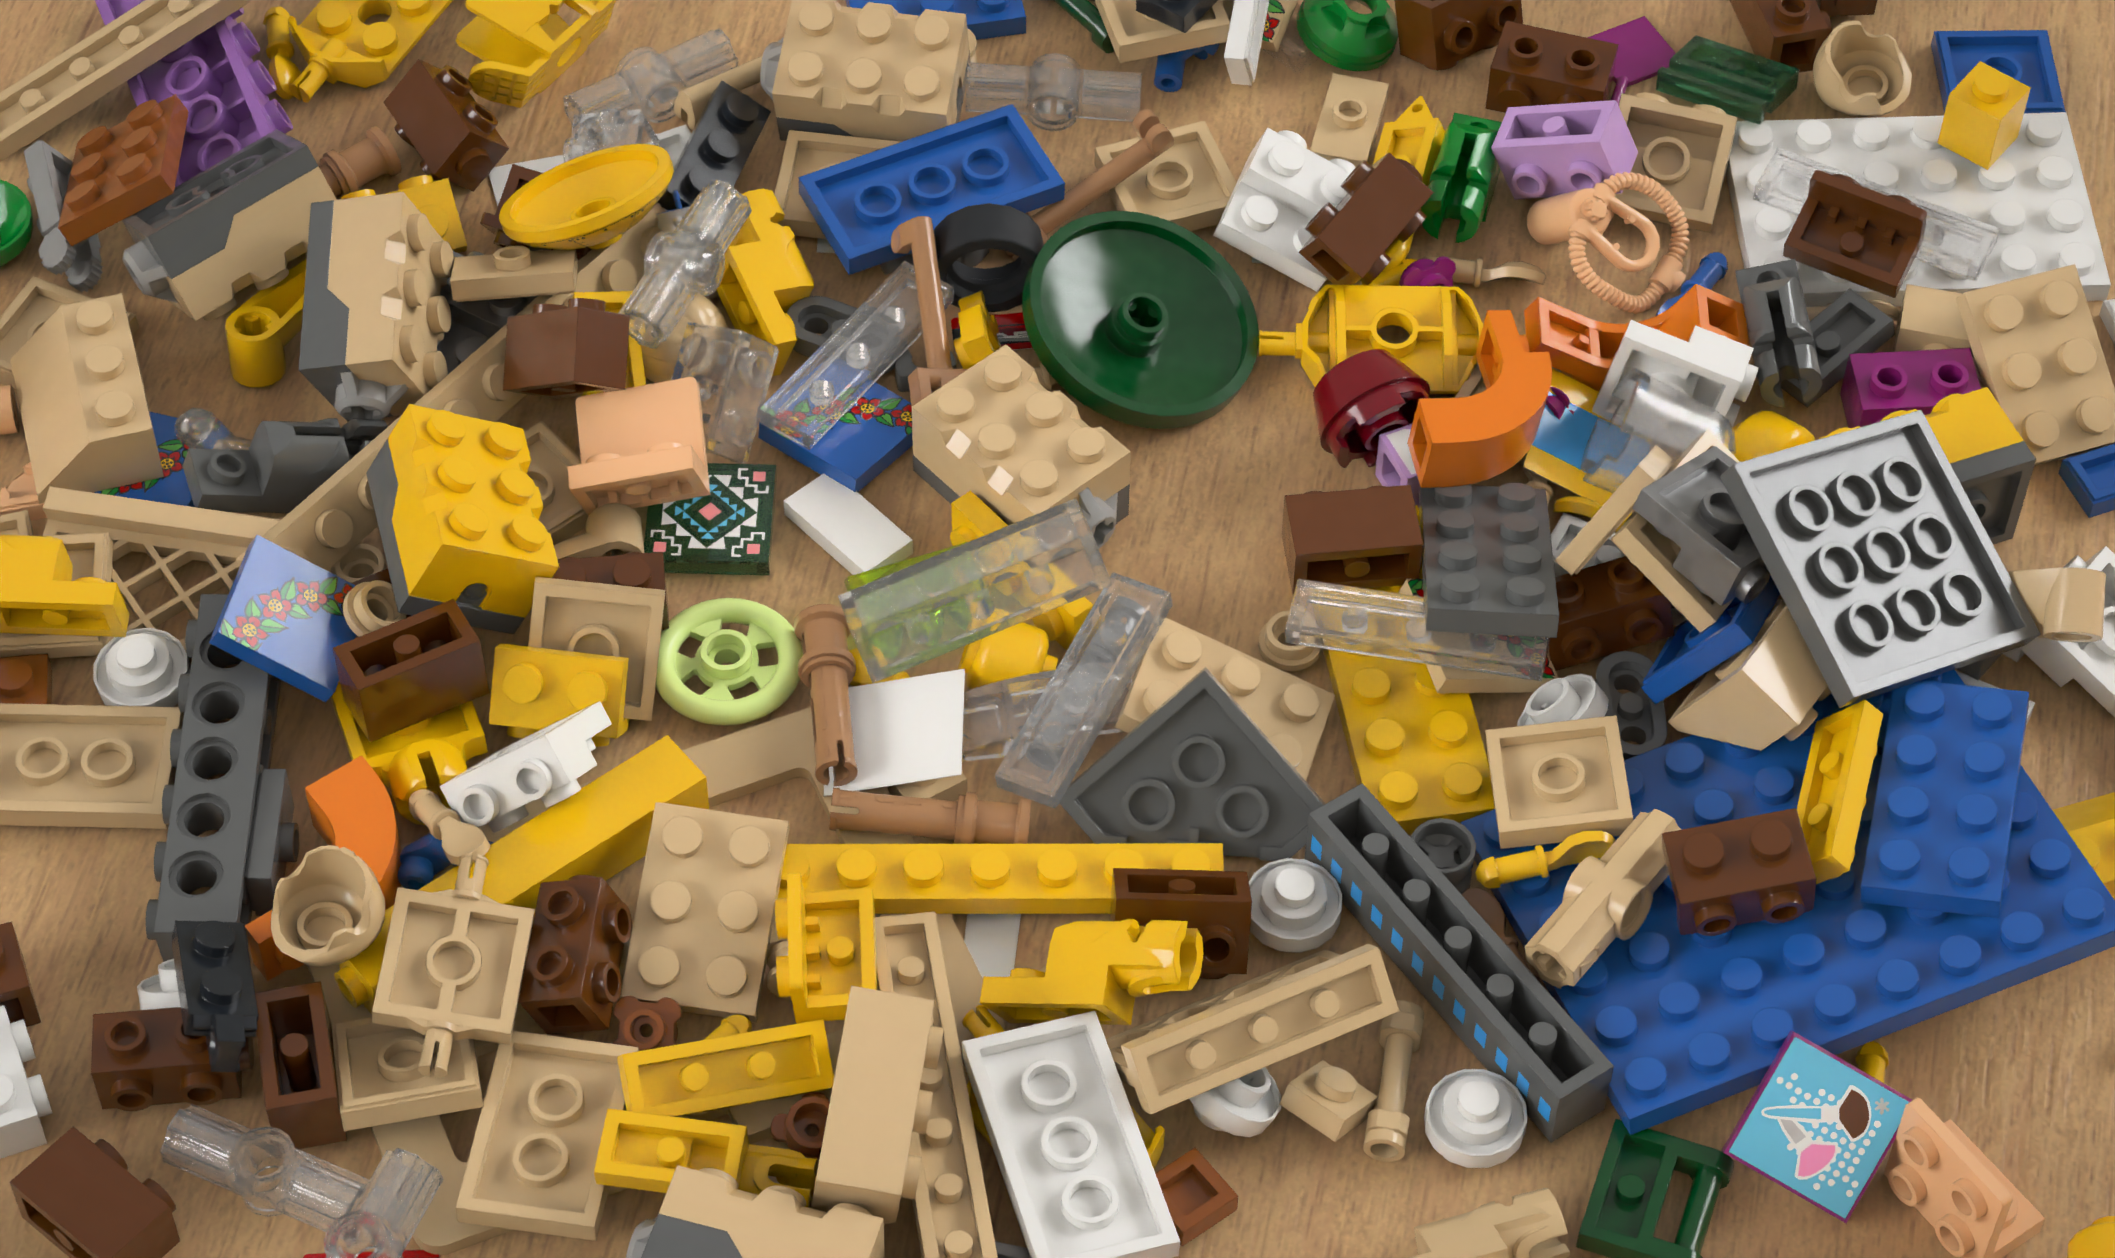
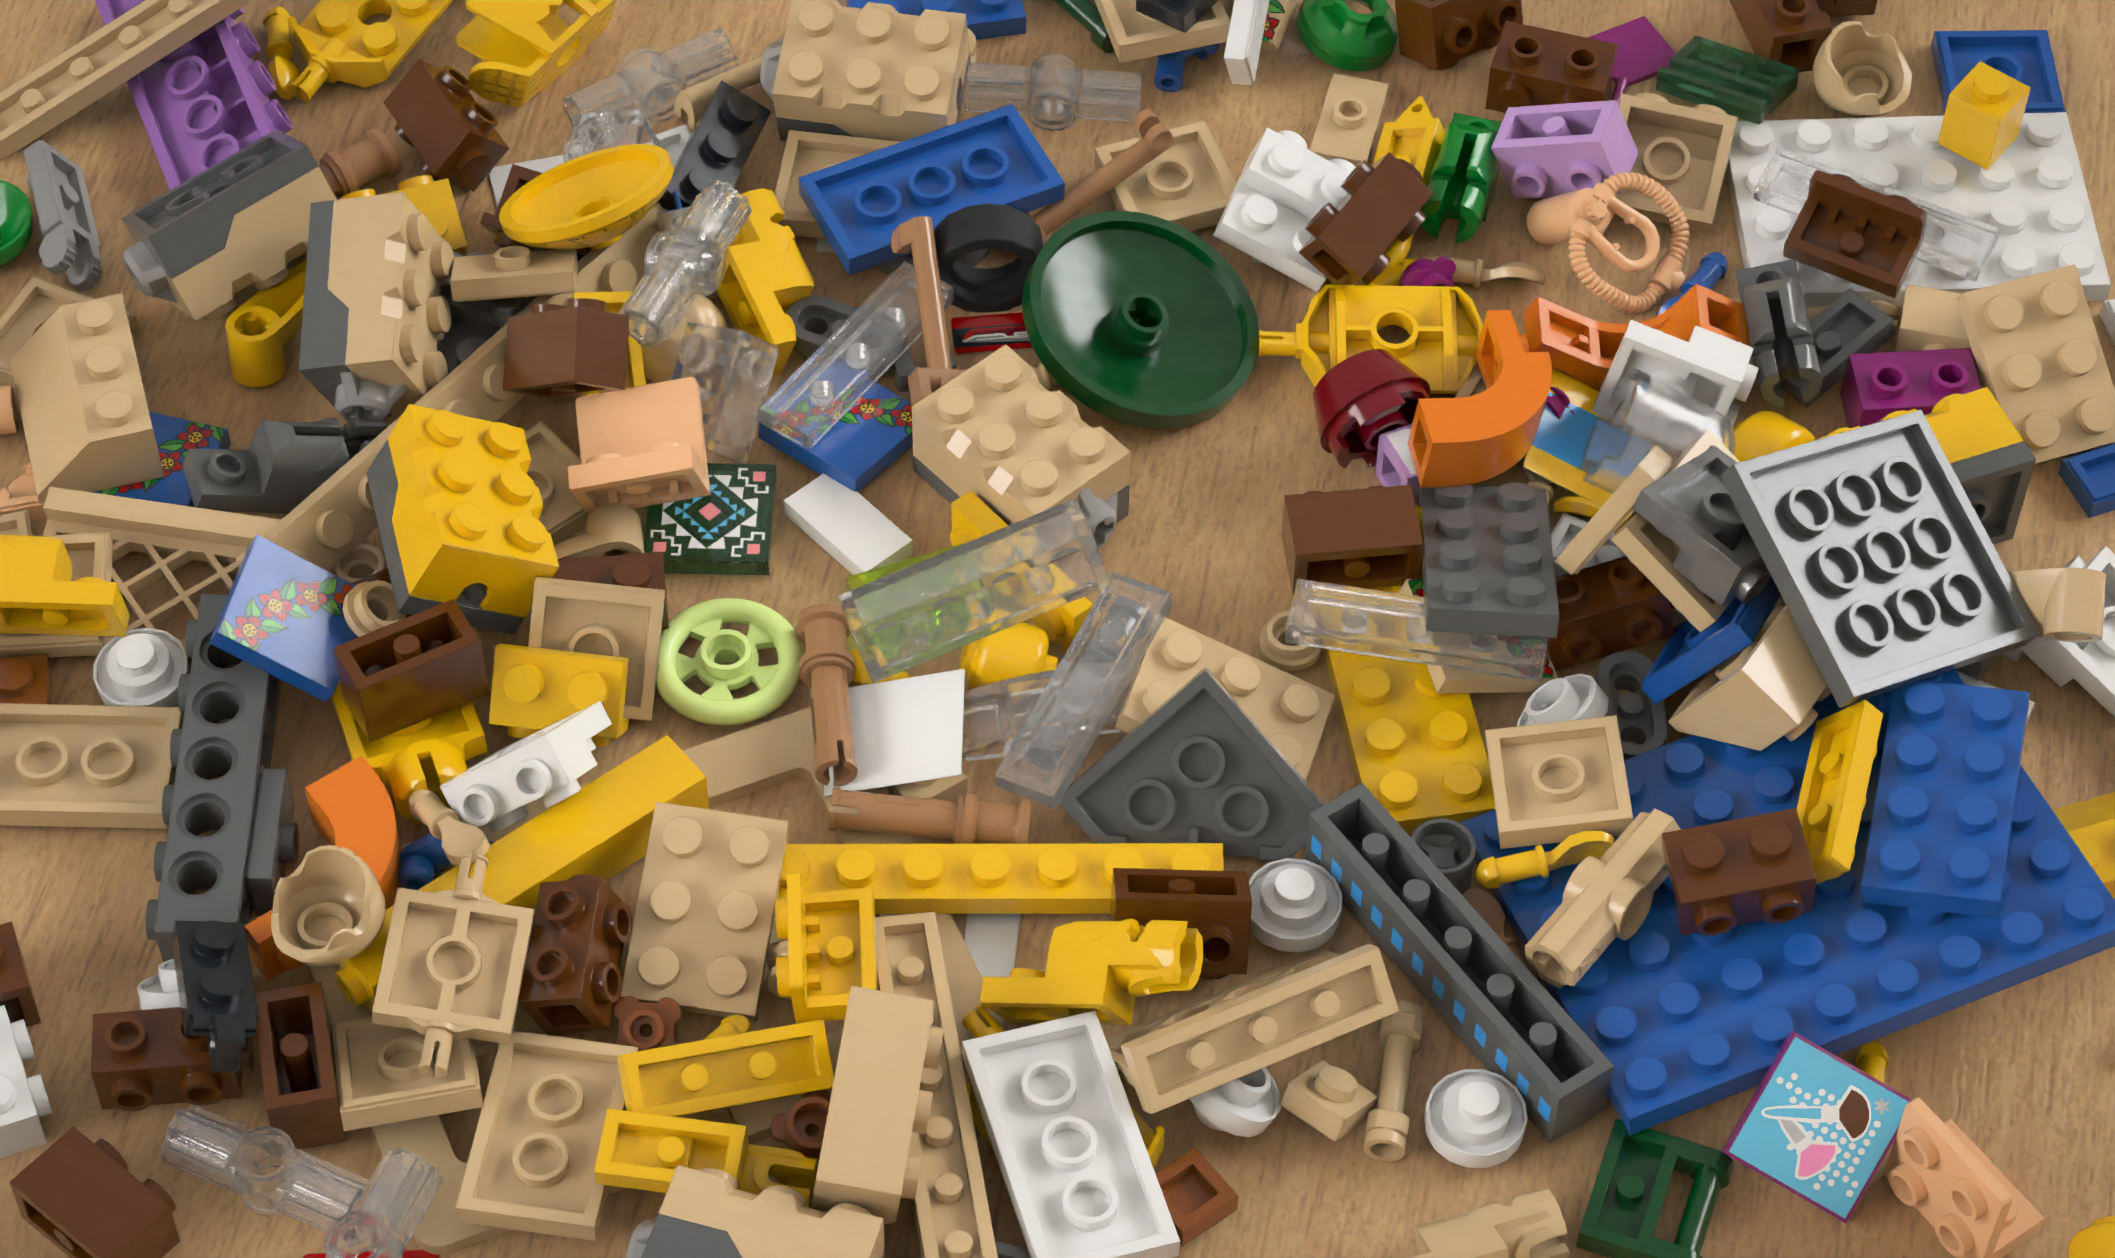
(123, 168): dark orange plate -> none
(203, 430): clear arm -> none
(977, 331): yellow plate -> none

